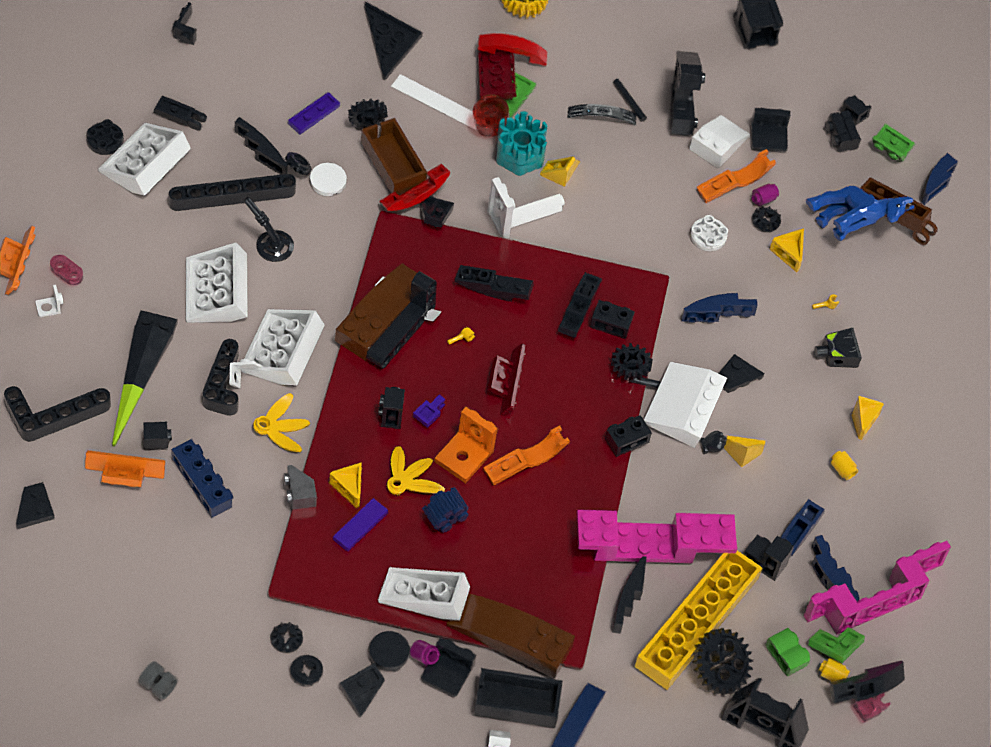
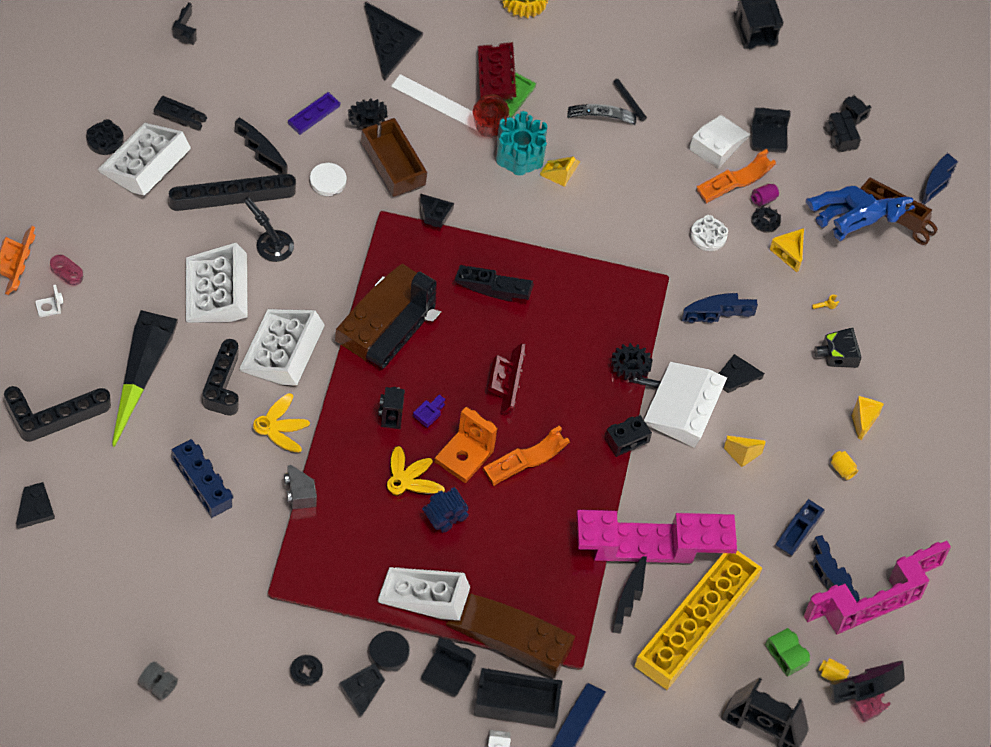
(124, 468): orange bracket -> none
(156, 435): black brick -> none
(236, 367): white bracket -> none
(293, 642): black gear -> none
(298, 163): black gear -> none
(348, 483): yellow slope -> none
(360, 524): dark purple tile -> none
(419, 193): red slope -> none
(424, 652): magenta brick -> none
(466, 333): yellow hand -> none
(505, 215): white piece -> none
(513, 44): red slope -> none
(580, 305): black slope -> none
(612, 319): black brick -> none
(686, 78): black wedge -> none
(713, 442): black animal -> none
(713, 645): black gear -> none
(770, 556): black brick -> none
(837, 647): bright green plate -> none
(893, 142): bright green bracket -> none

